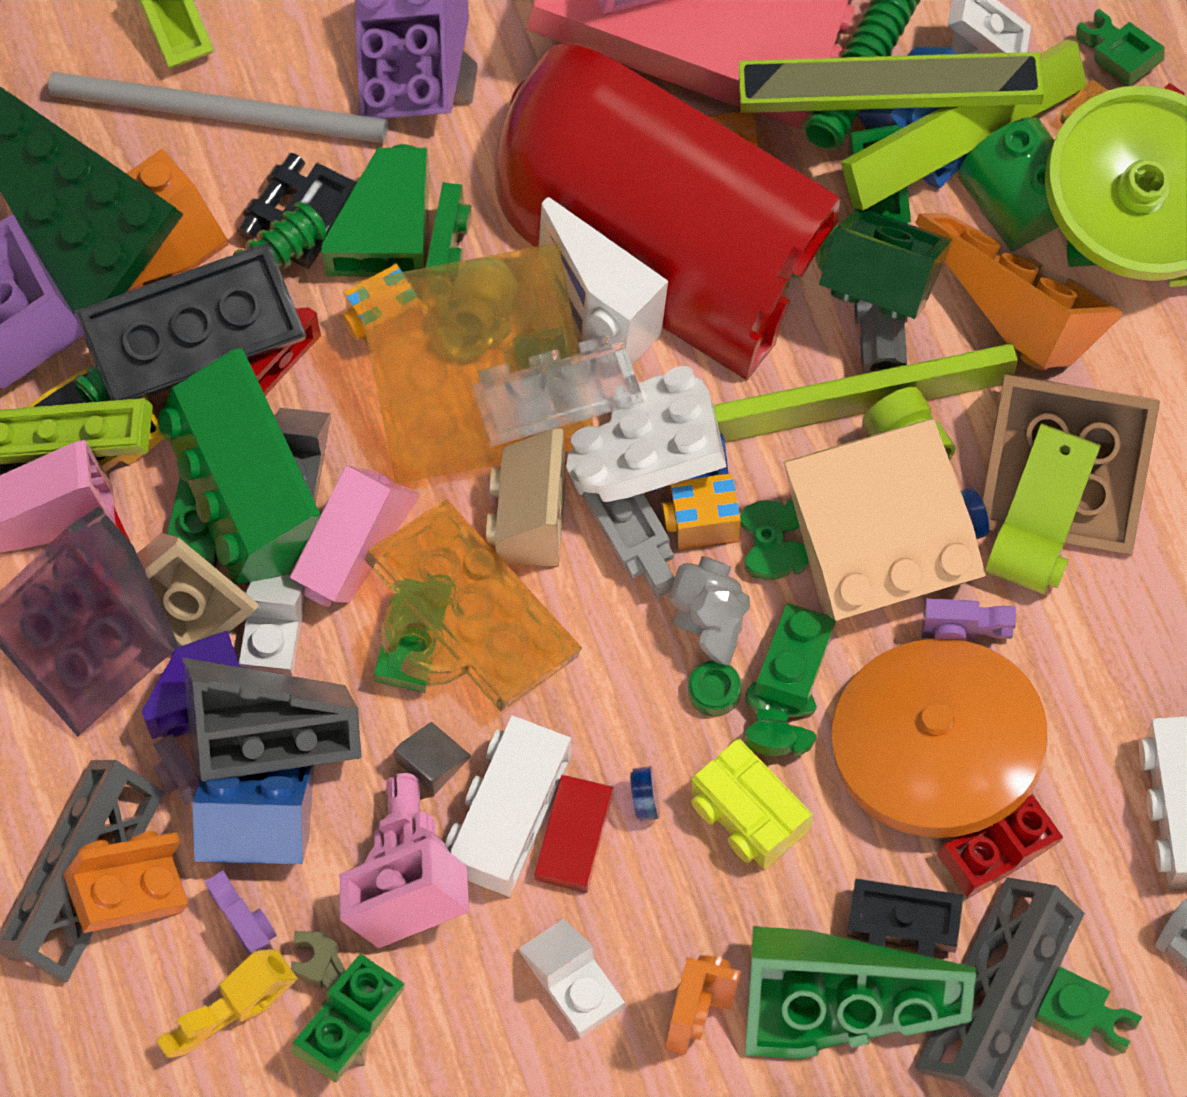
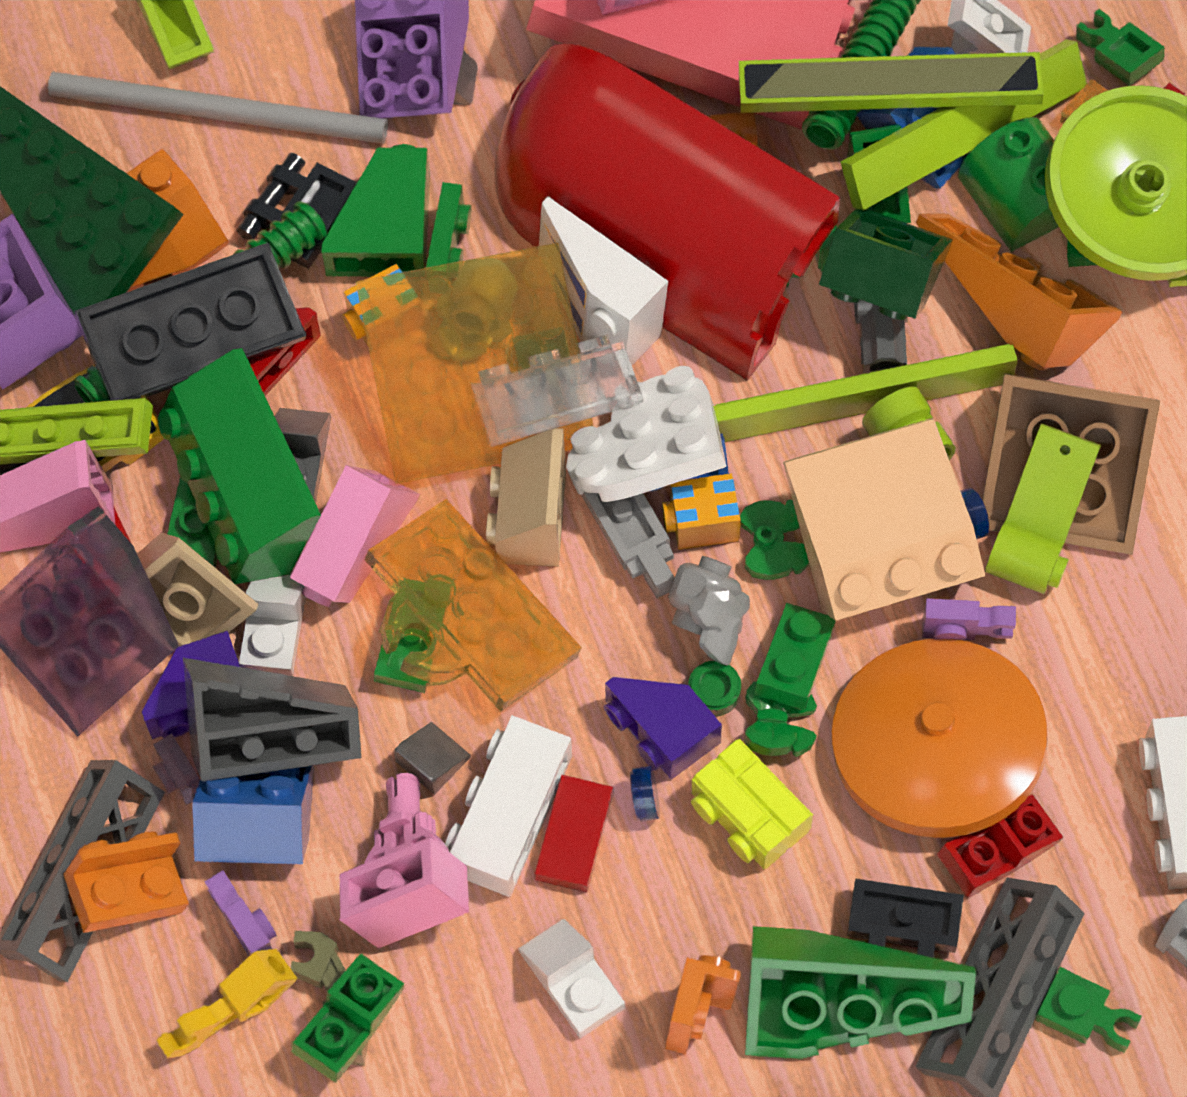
(665, 719): none -> dark purple slope

